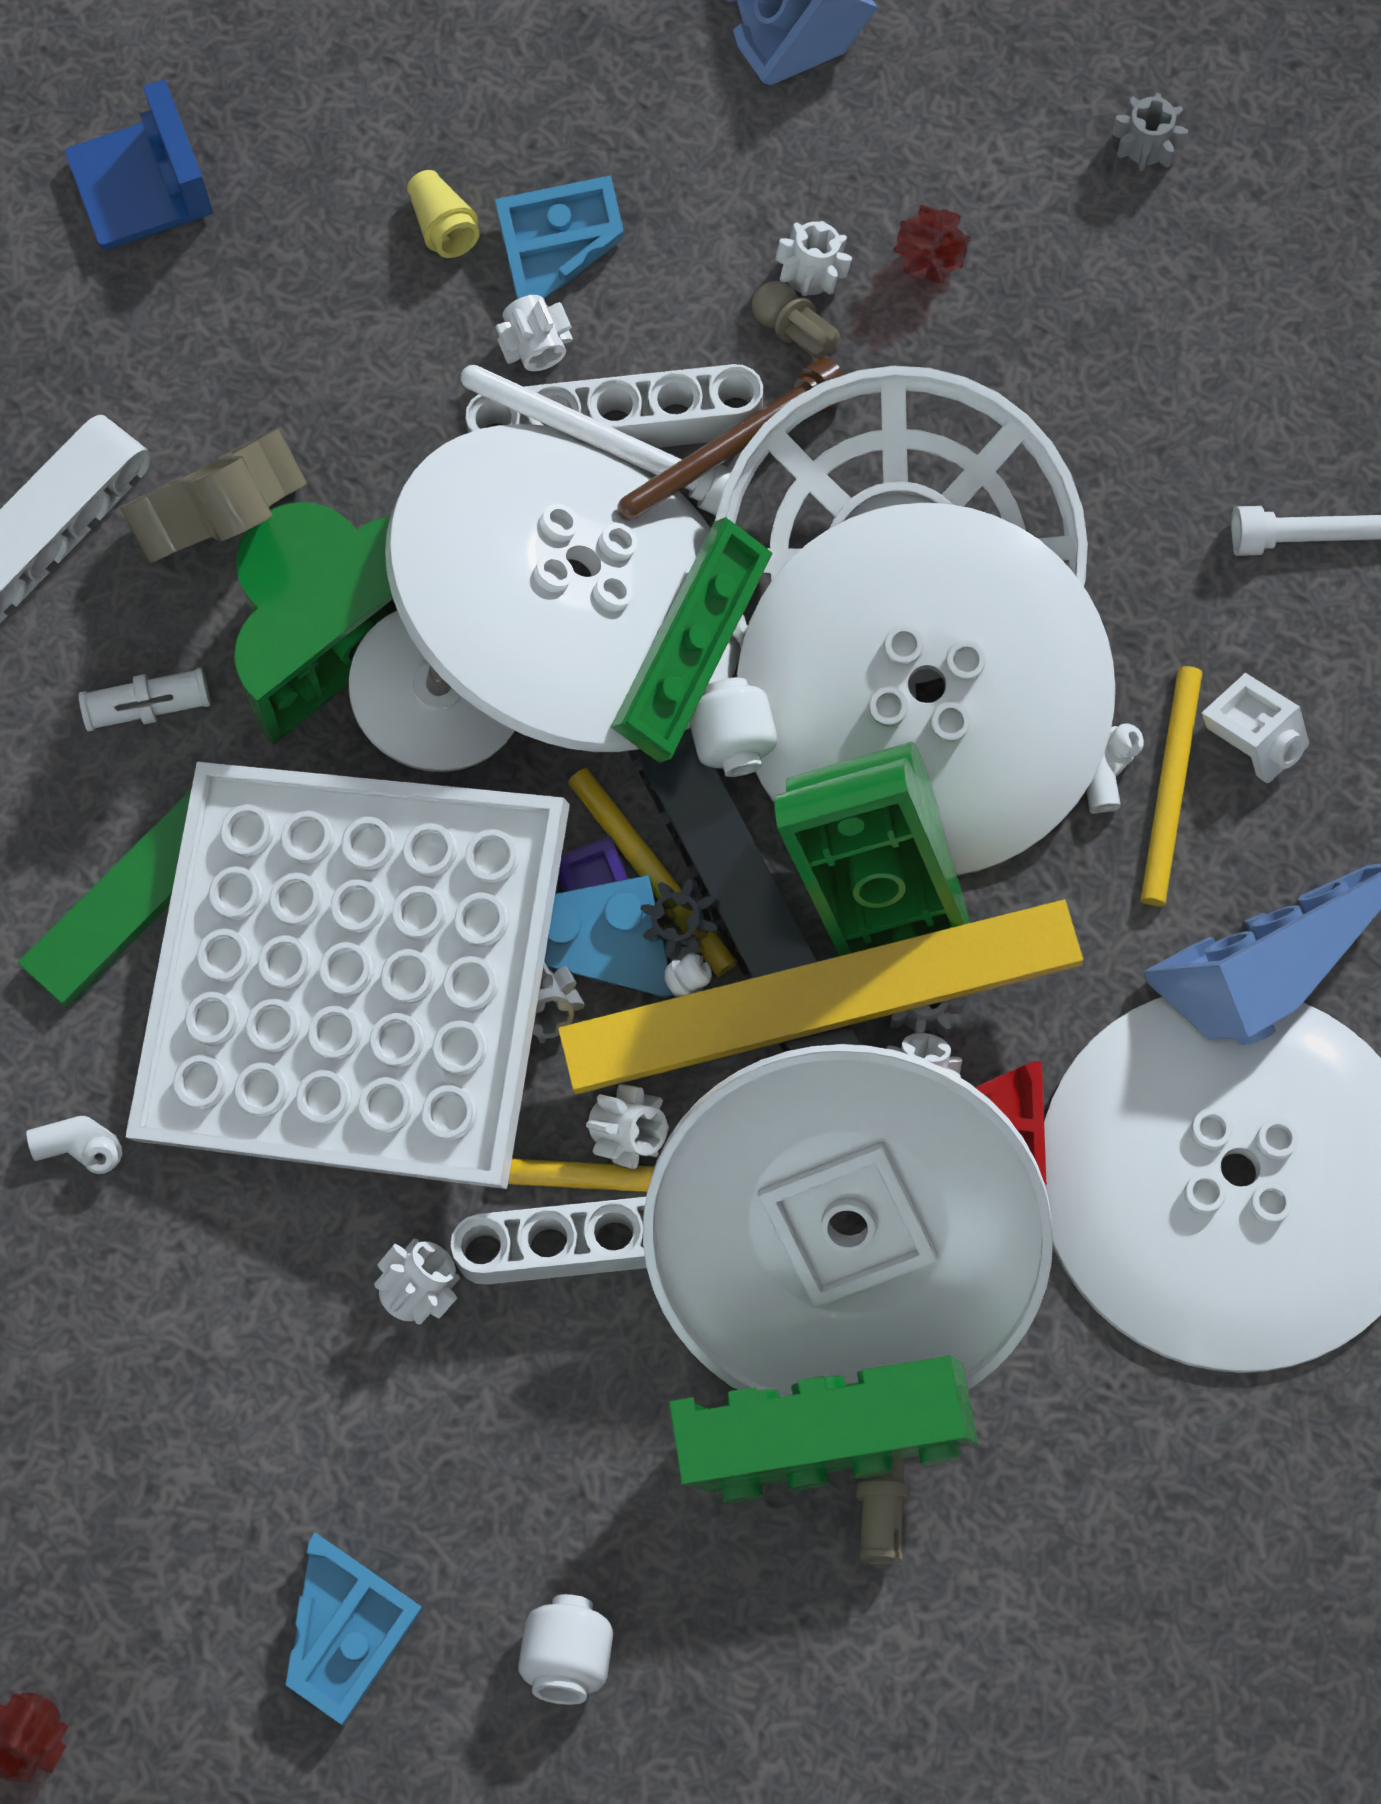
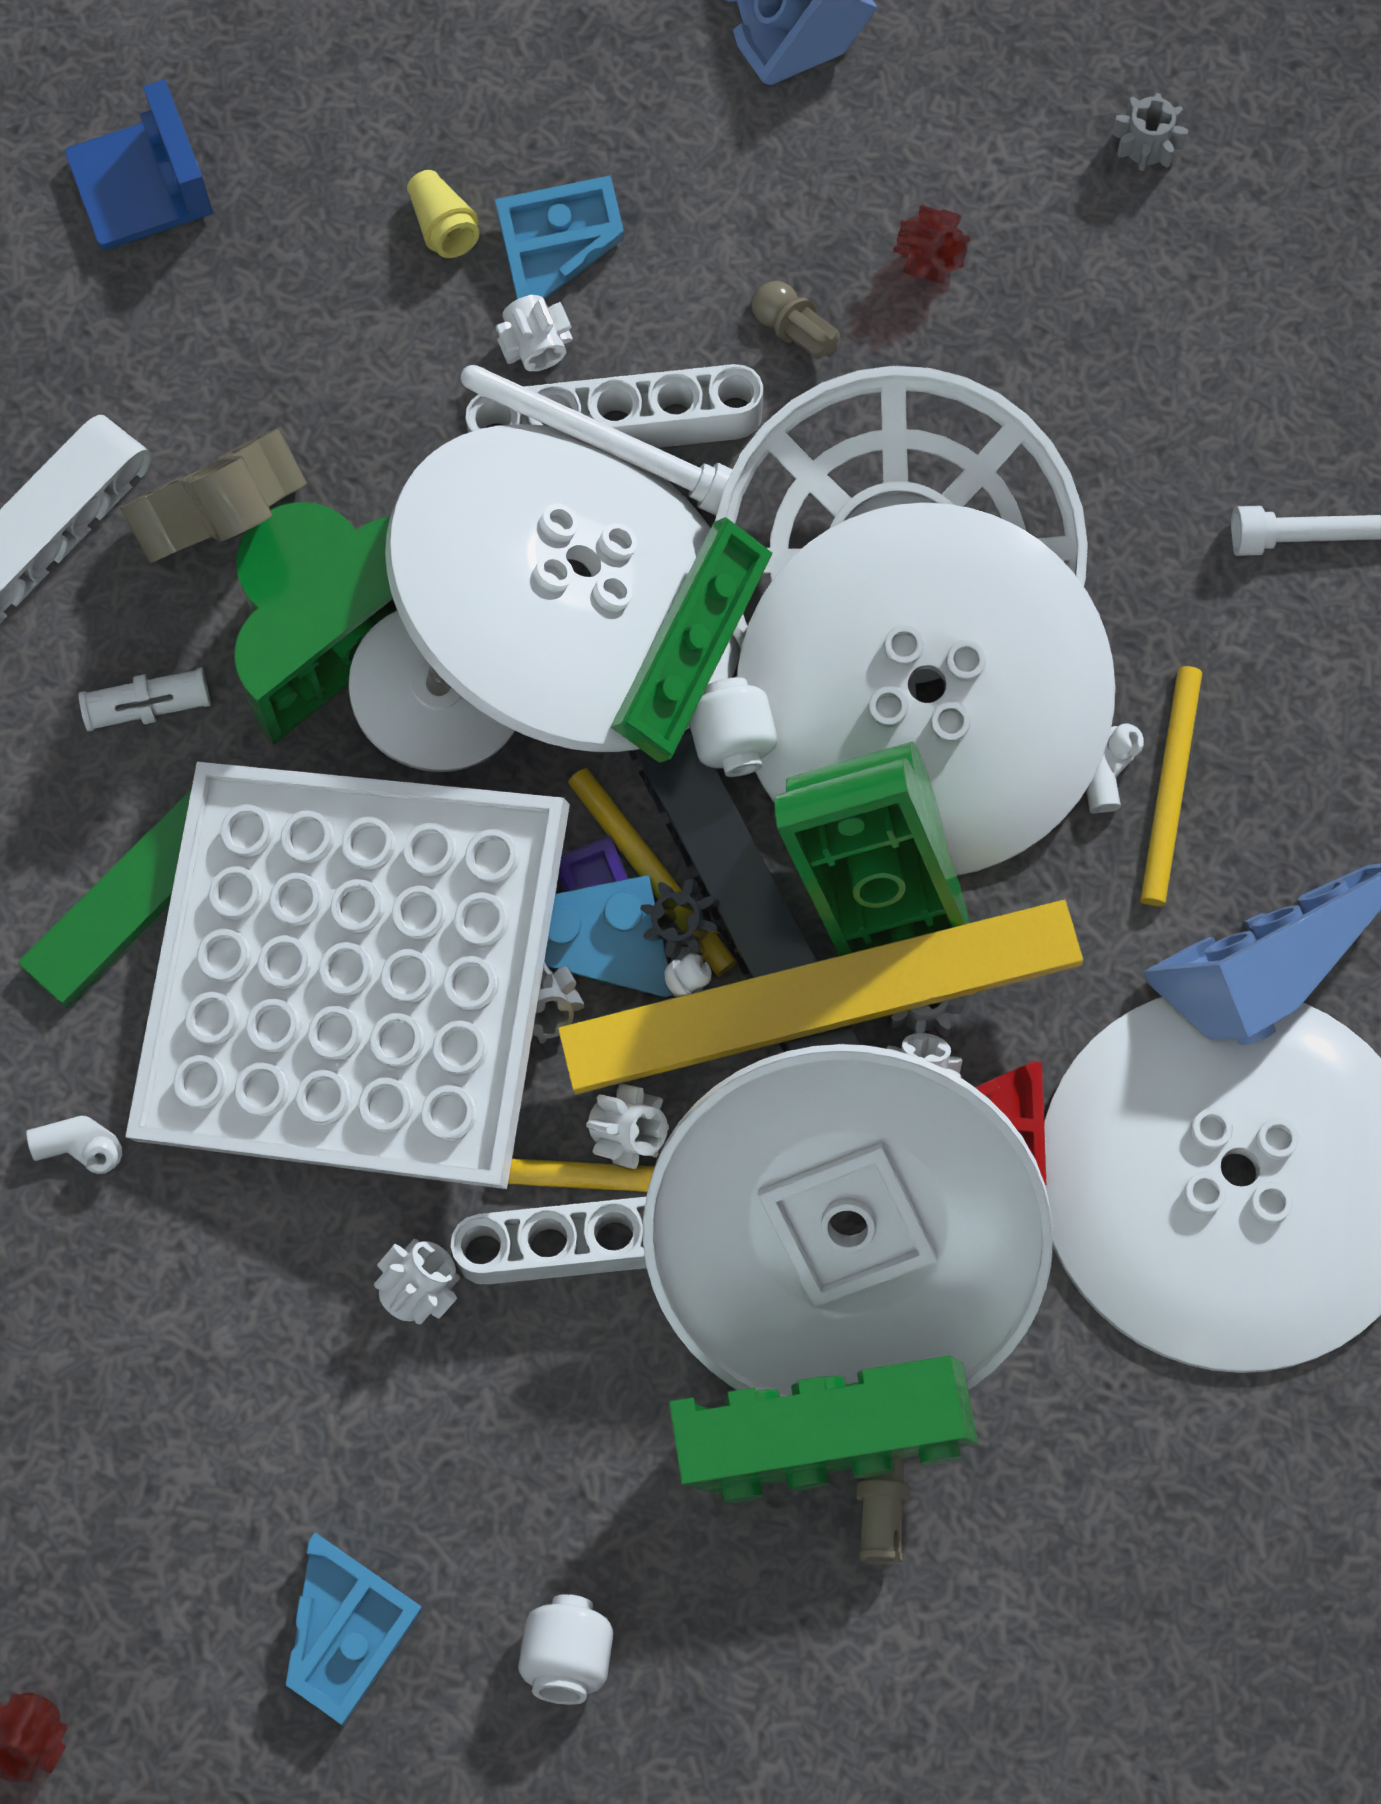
(722, 447): reddish brown piece -> none
(813, 258): white gear -> none
(1260, 725): white bracket -> none

